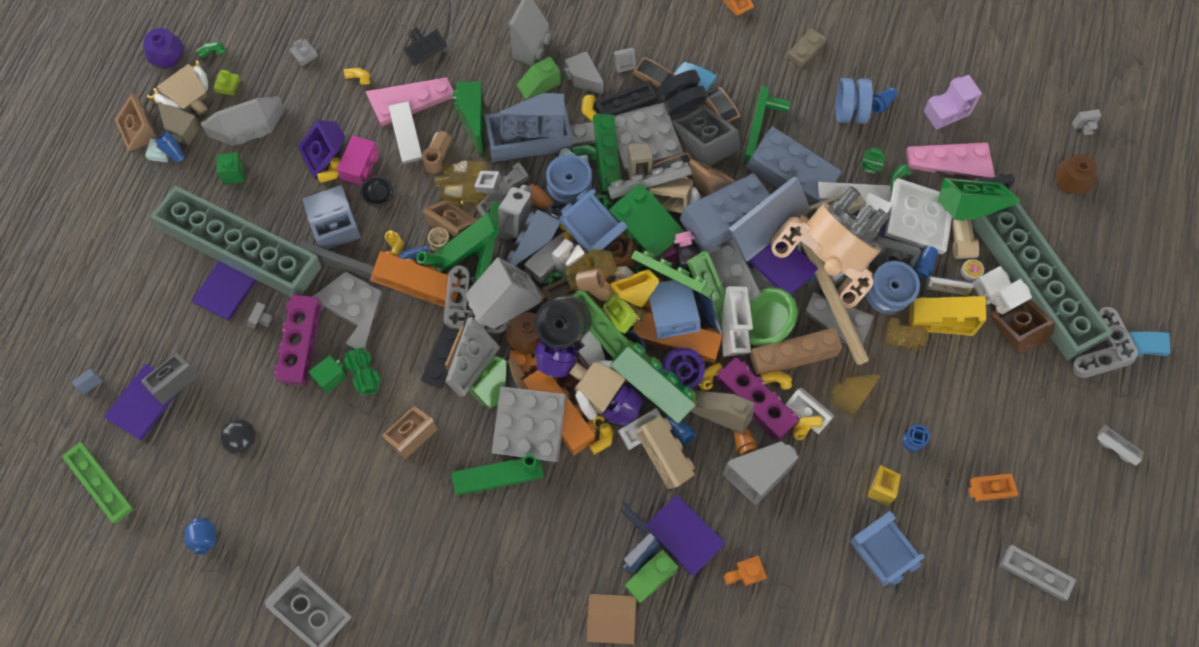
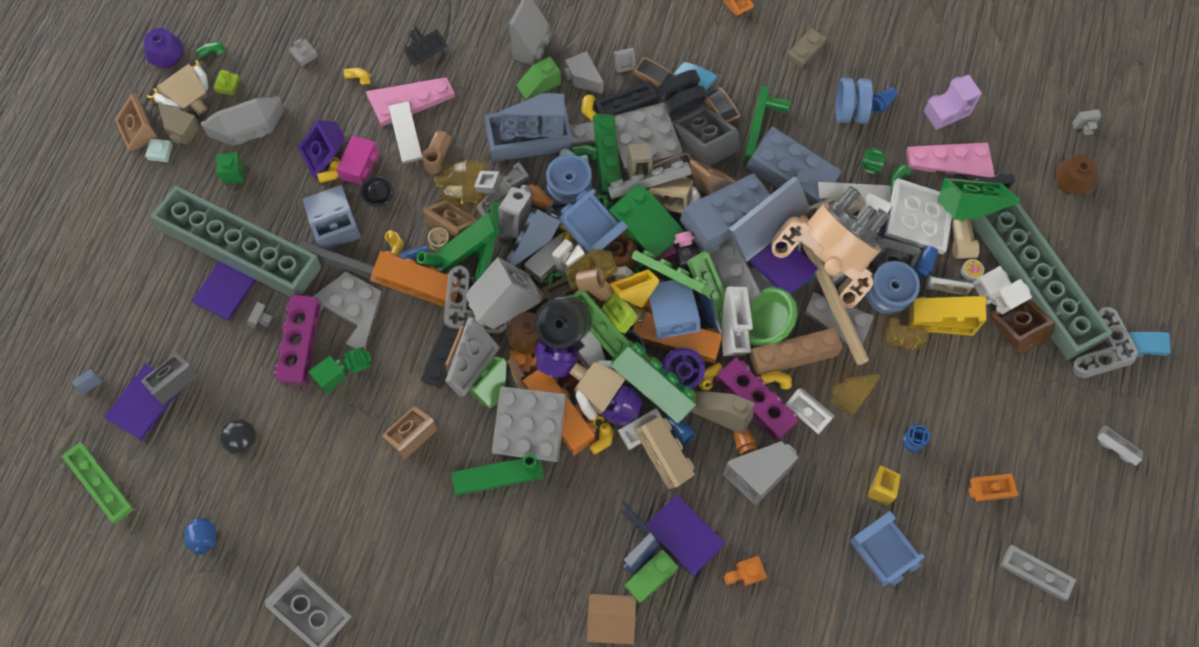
(169, 145): blue cone -> none
(367, 381): green gear -> none
(471, 109): green slope -> none
(805, 424): yellow arm -> none

